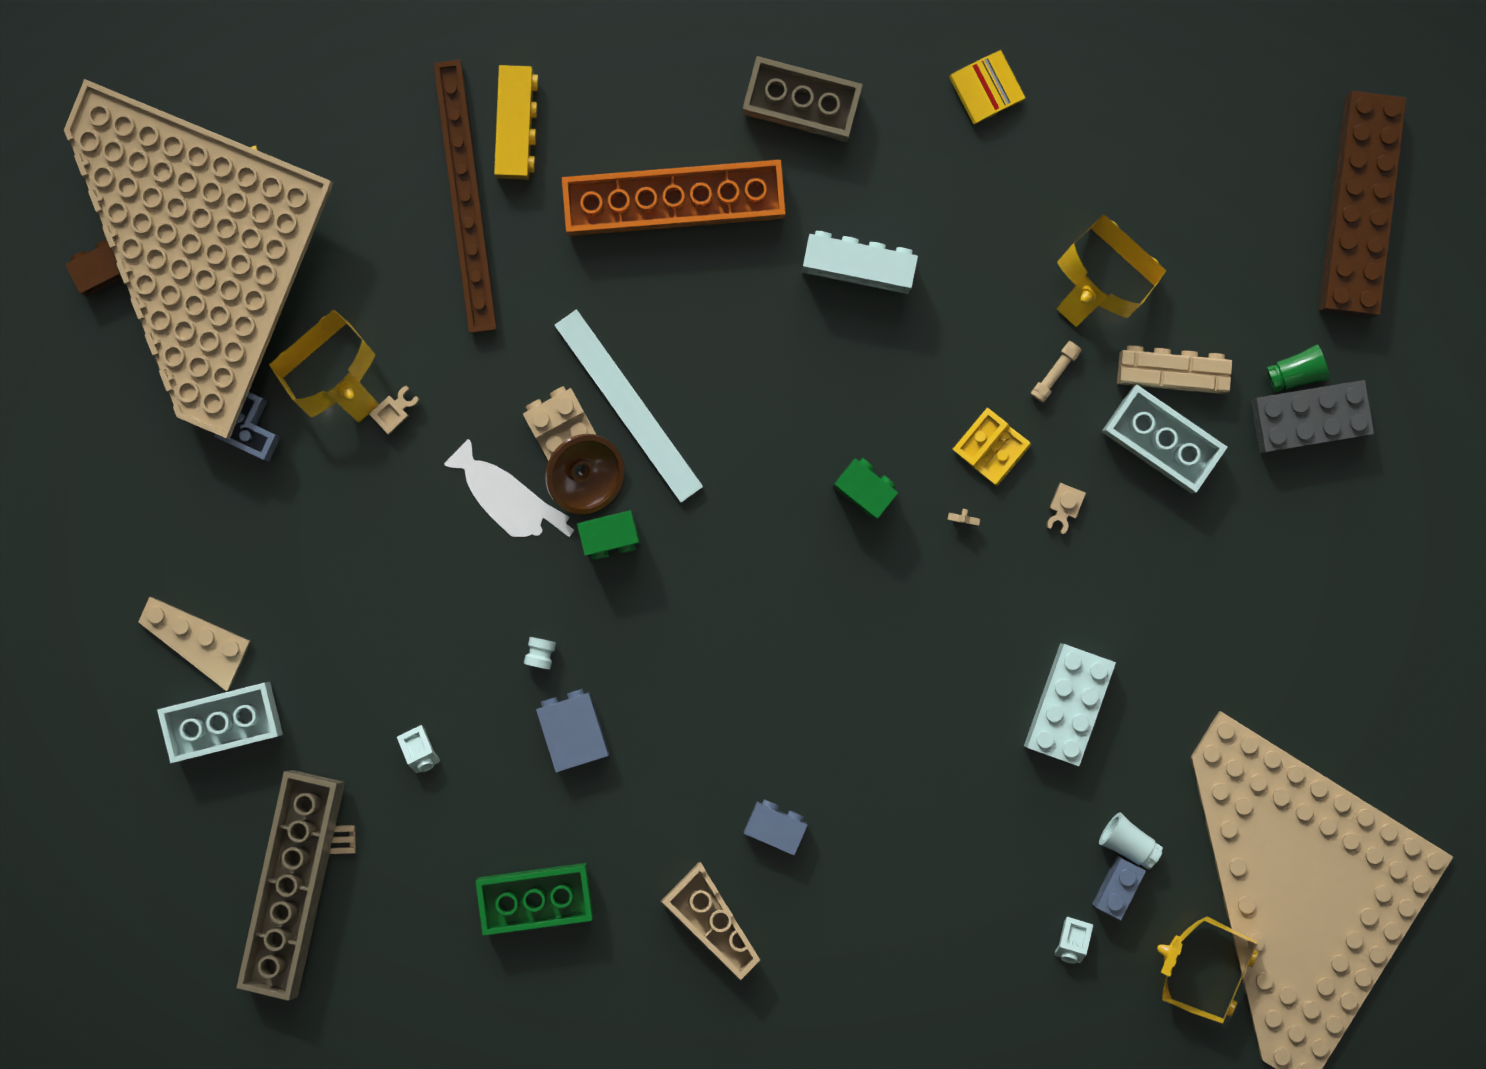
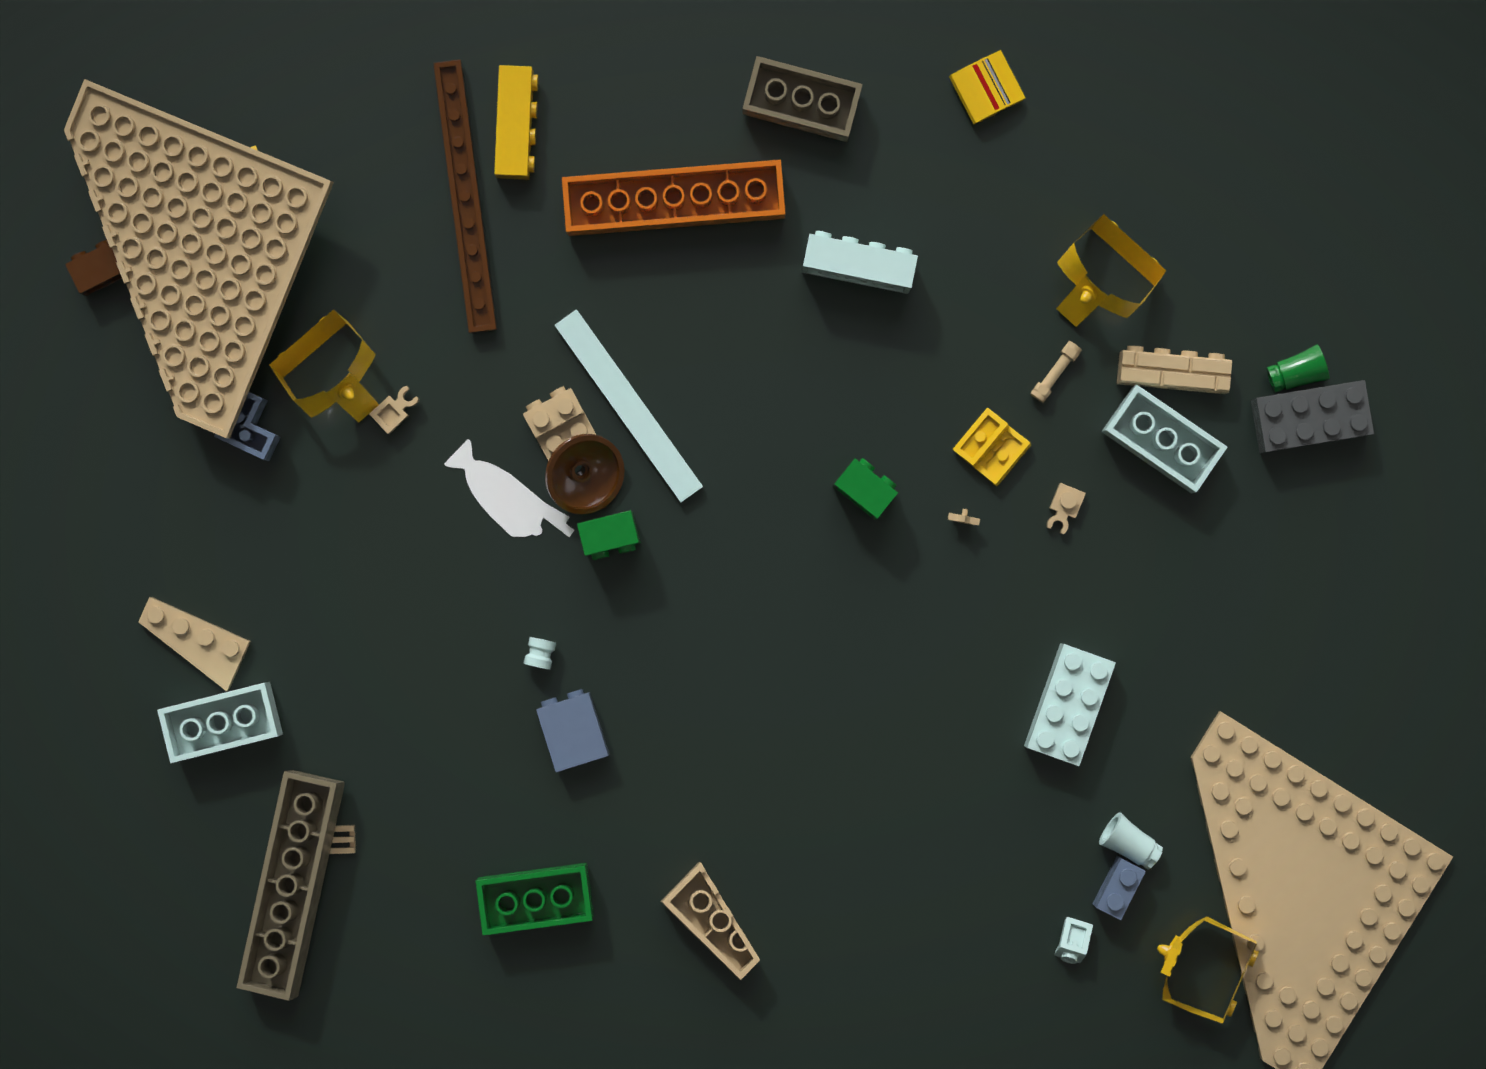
(418, 750): light aqua bracket -> none
(776, 827): sand blue brick -> none
(1362, 204): reddish brown brick -> none

